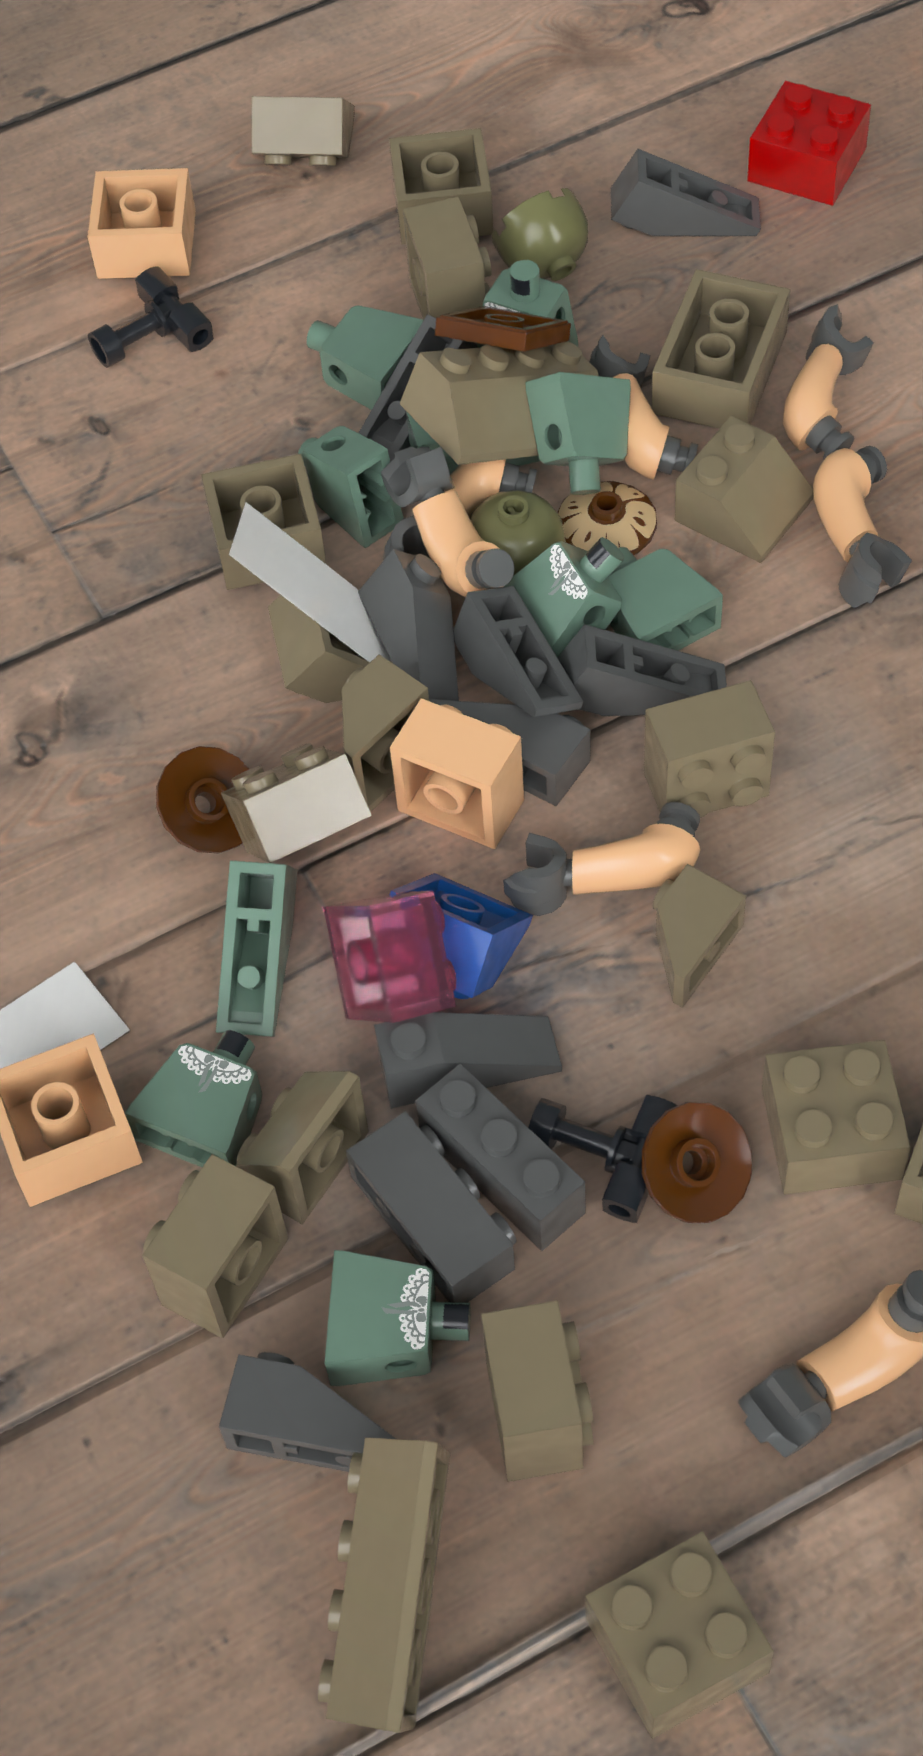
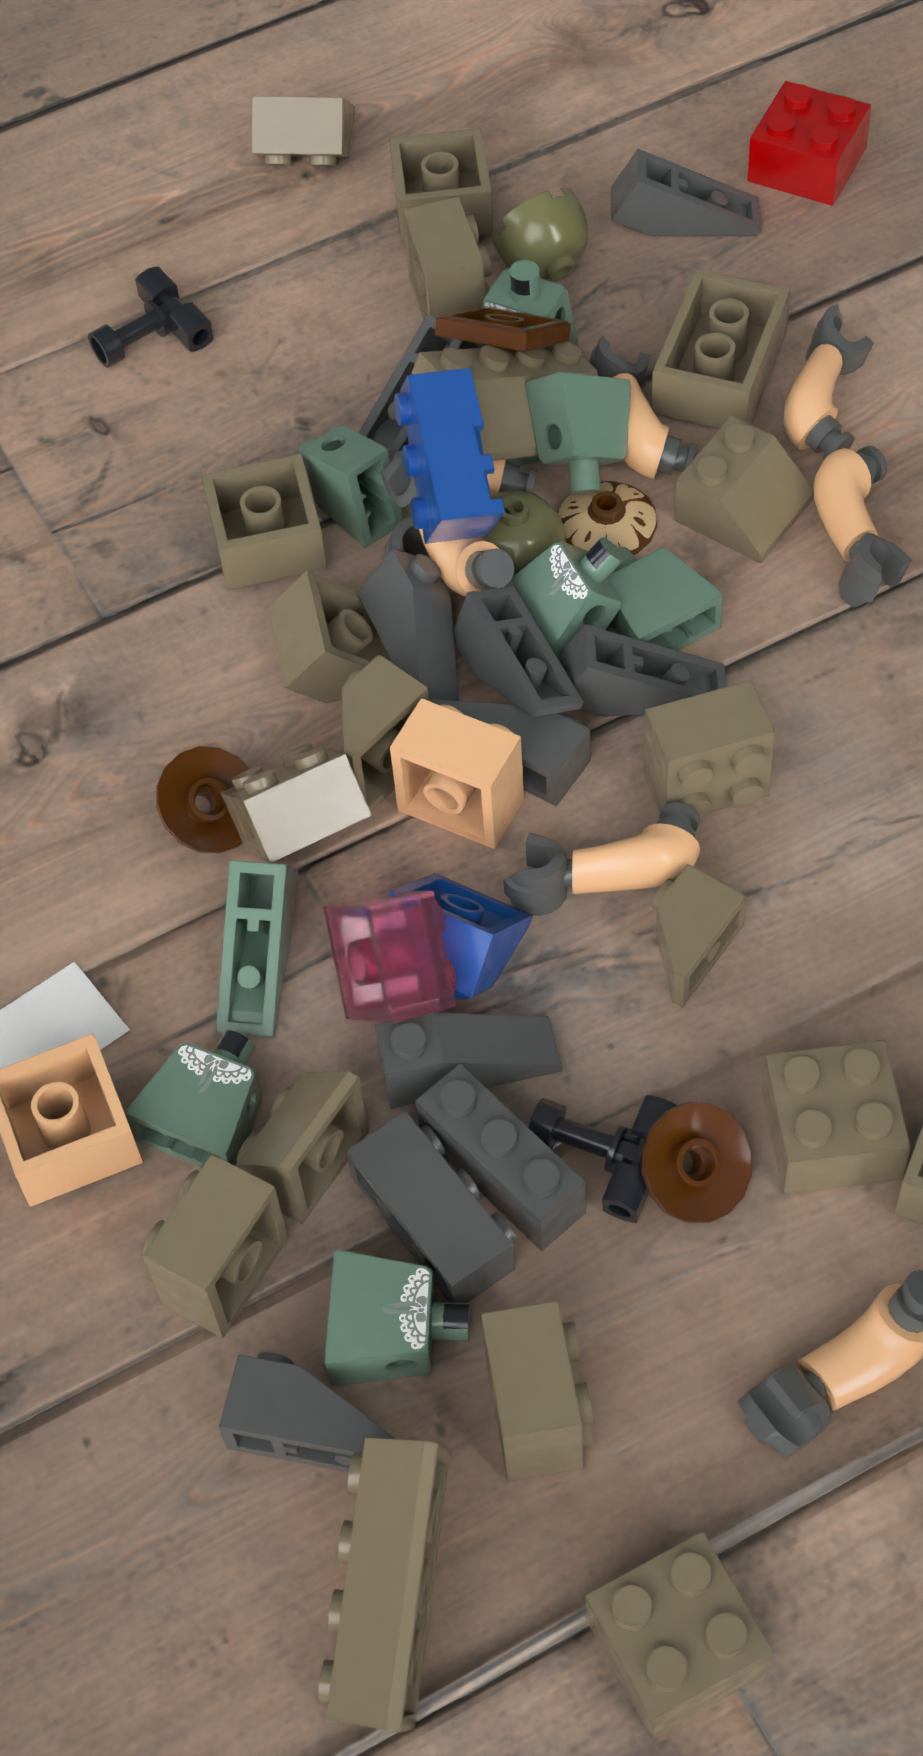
(141, 222): light nougat brick -> none
(305, 582): white sticker -> none
(362, 350): sand green torso -> none
(446, 456): none -> blue wedge

